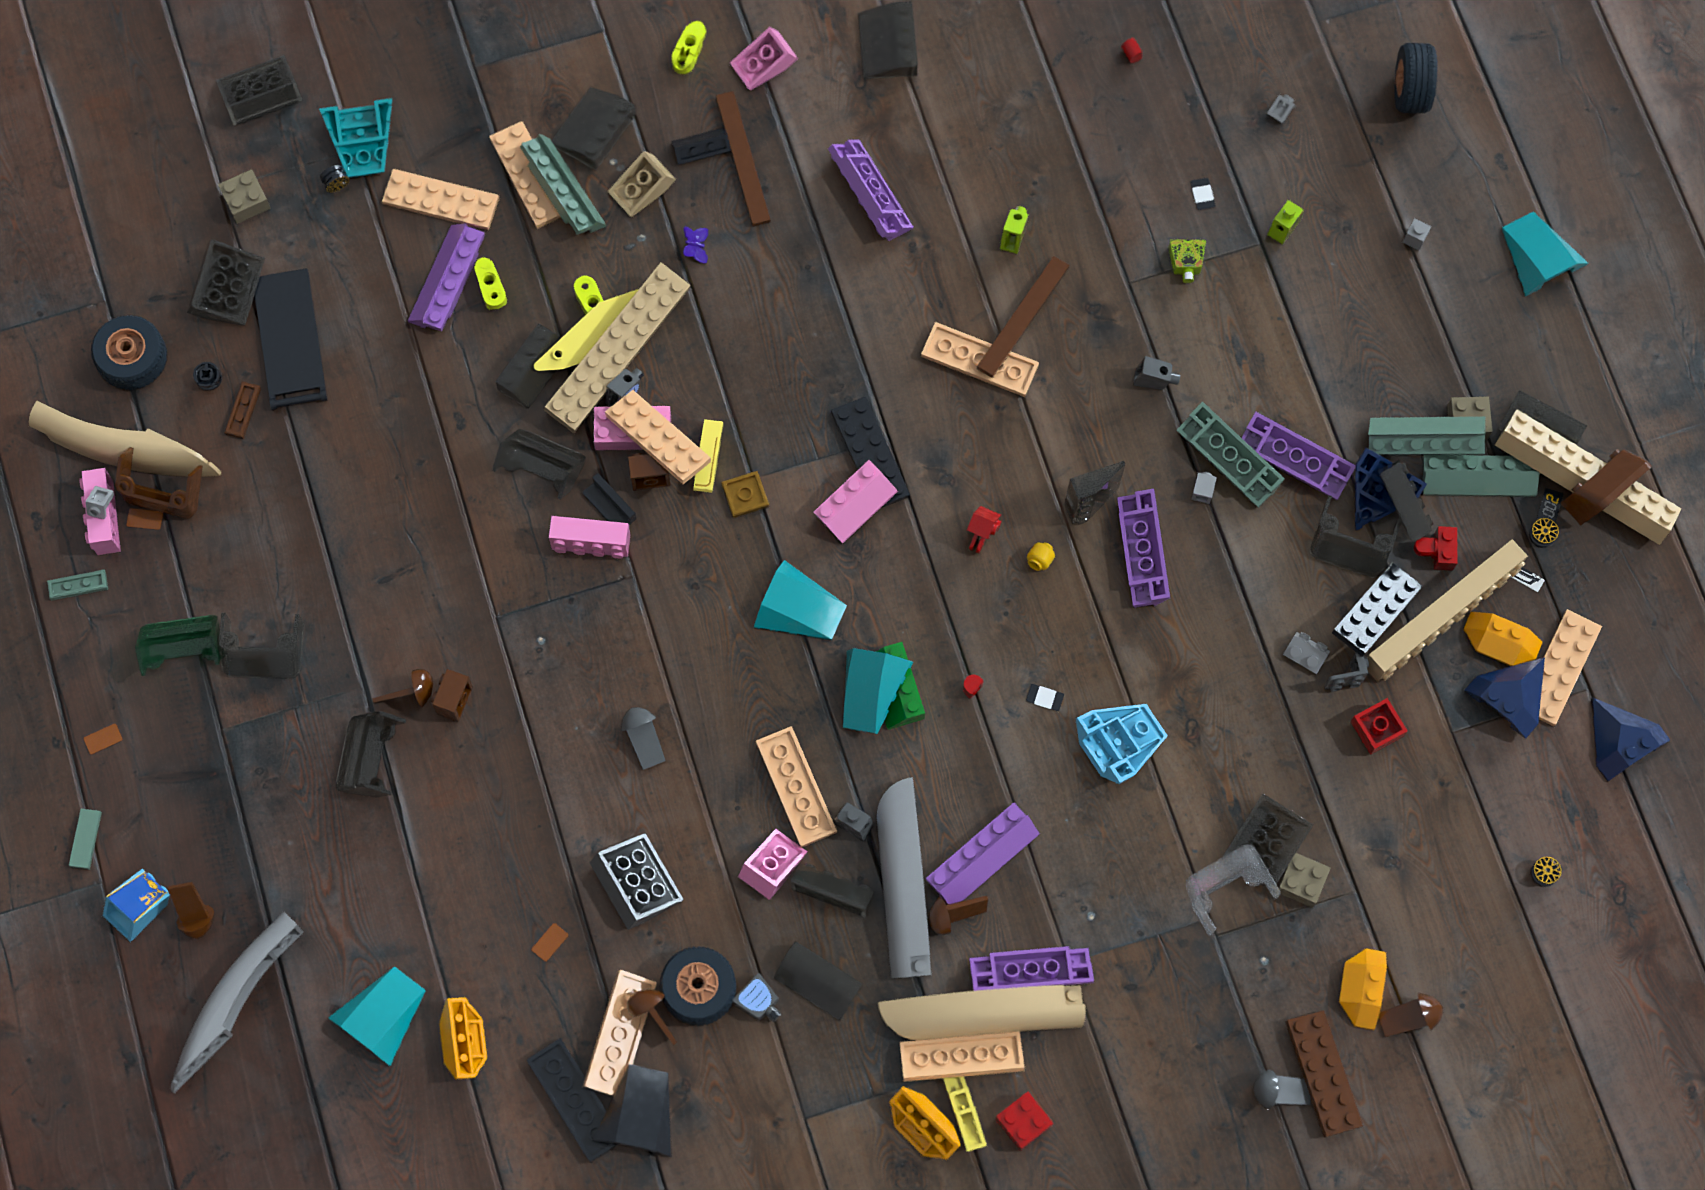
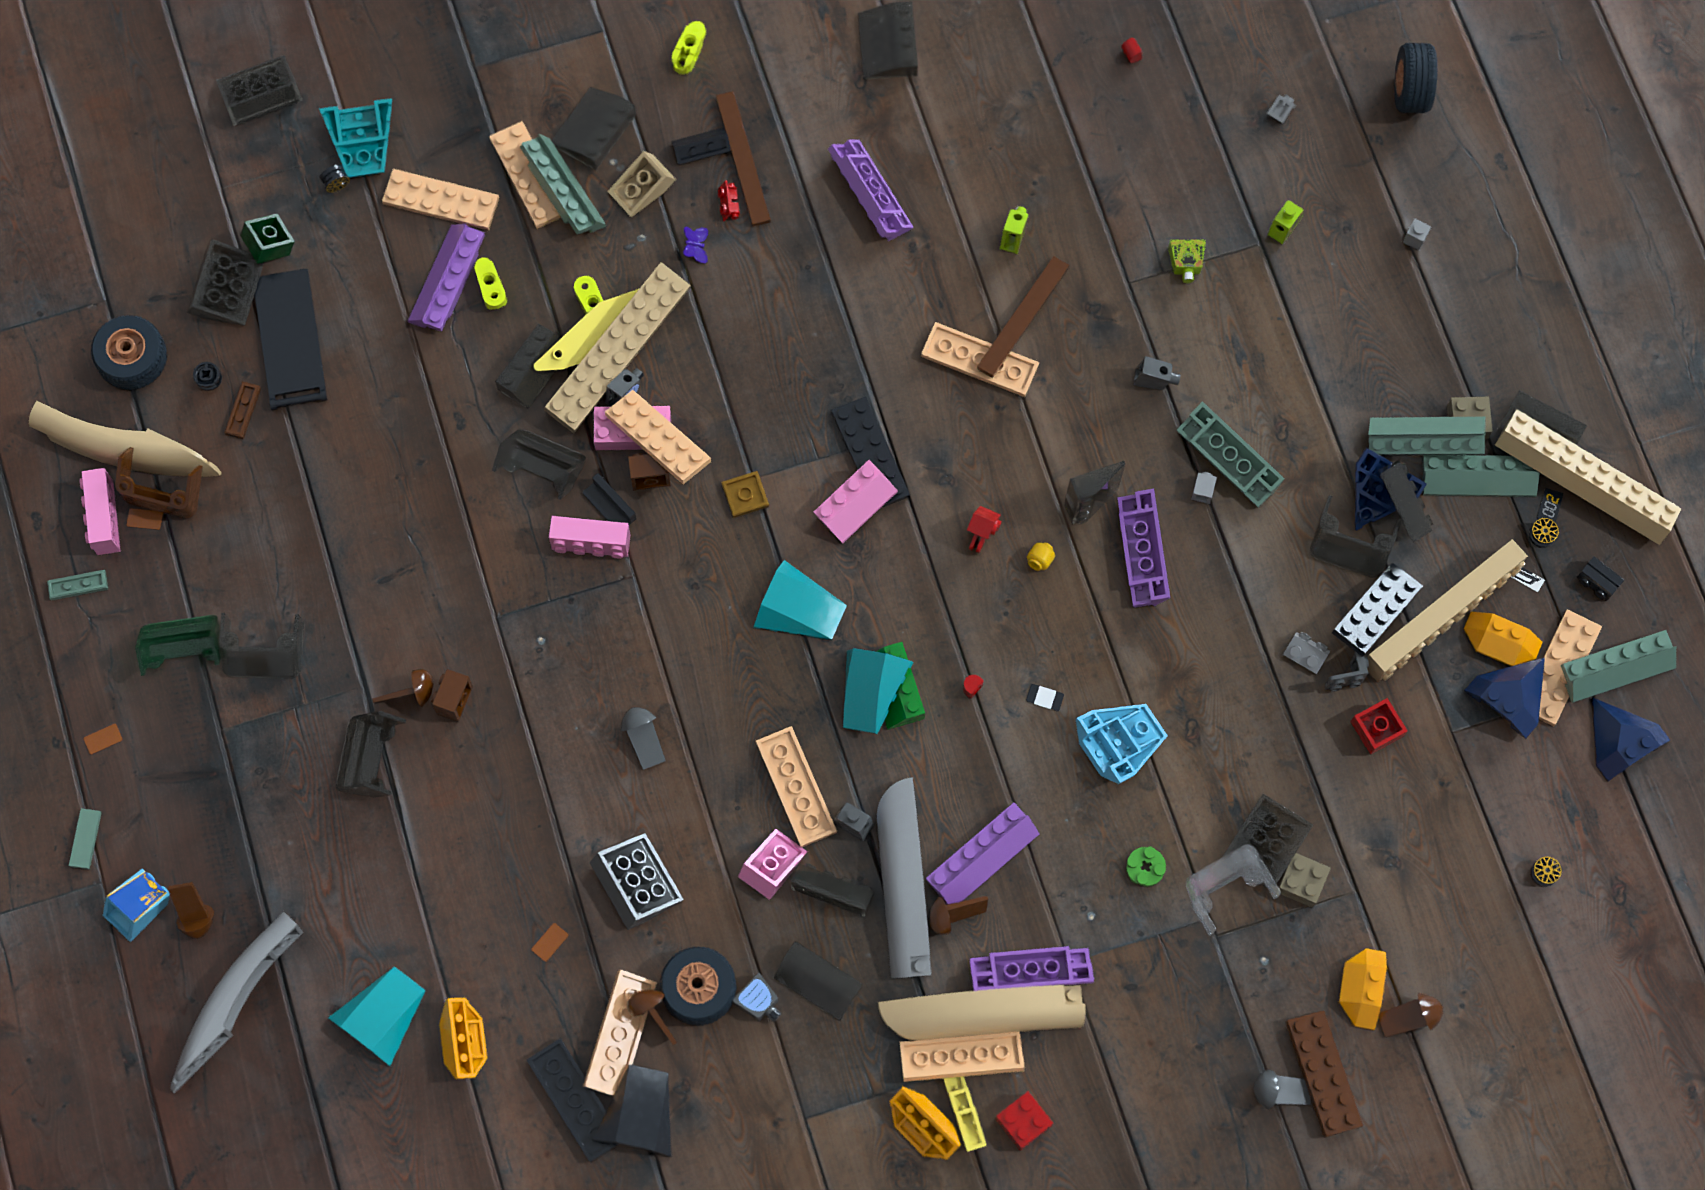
(98, 502): light grey bracket -> none
(244, 196): dark tan brick -> none
(267, 238): none -> dark green brick
(710, 445): light yellow slope -> none
(727, 194): none -> red hinge
(763, 59): bright pink slope -> none
(1140, 876): none -> bright green plate
(1202, 193): sticker -> none
(1298, 456): medium lavender slope -> none
(1440, 548): red brick -> none
(1539, 252): teal wedge -> none
(1600, 579): none -> black brick
(1605, 486): reddish brown windscreen -> none
(1619, 666): none -> sand green slope

